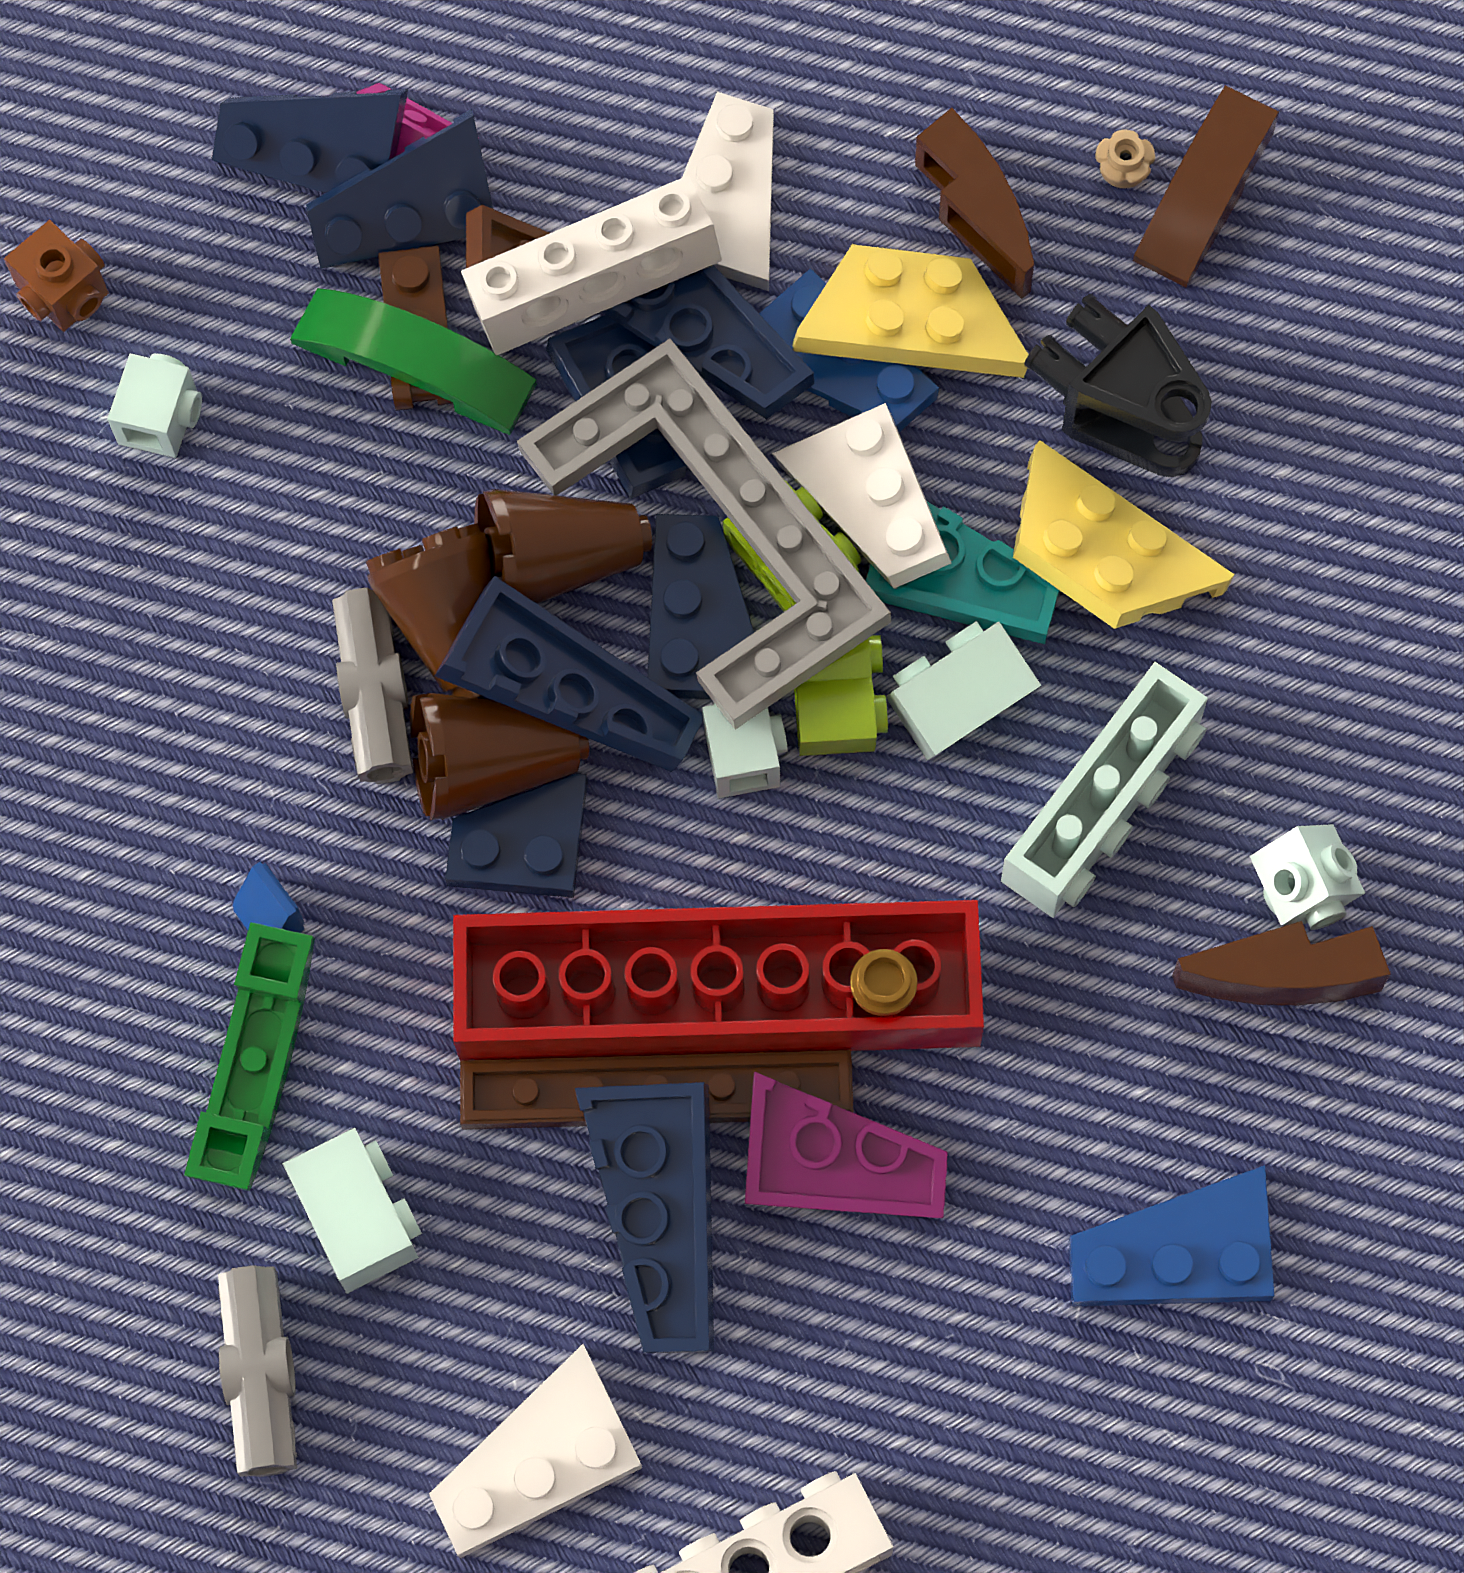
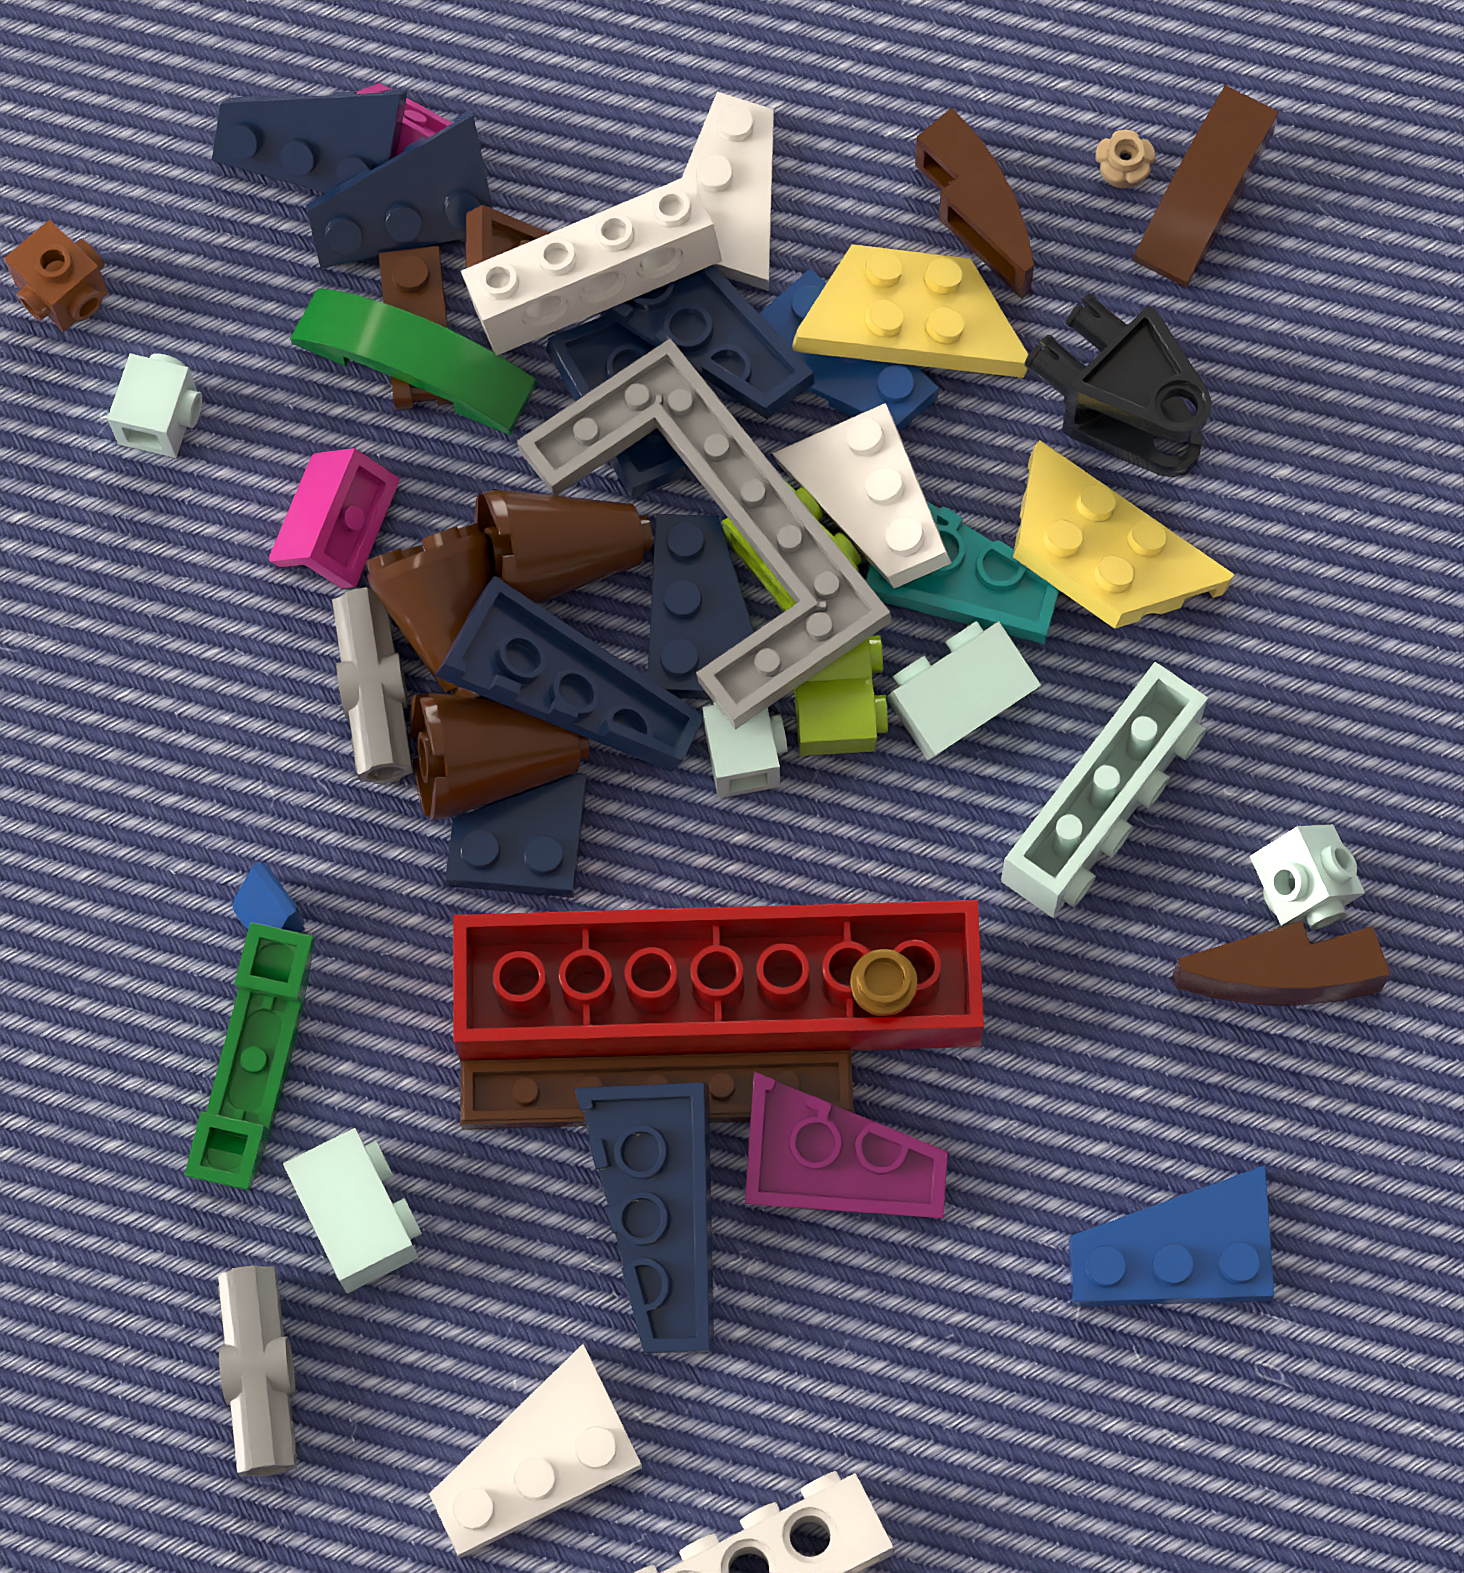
(335, 516): none -> dark pink panel

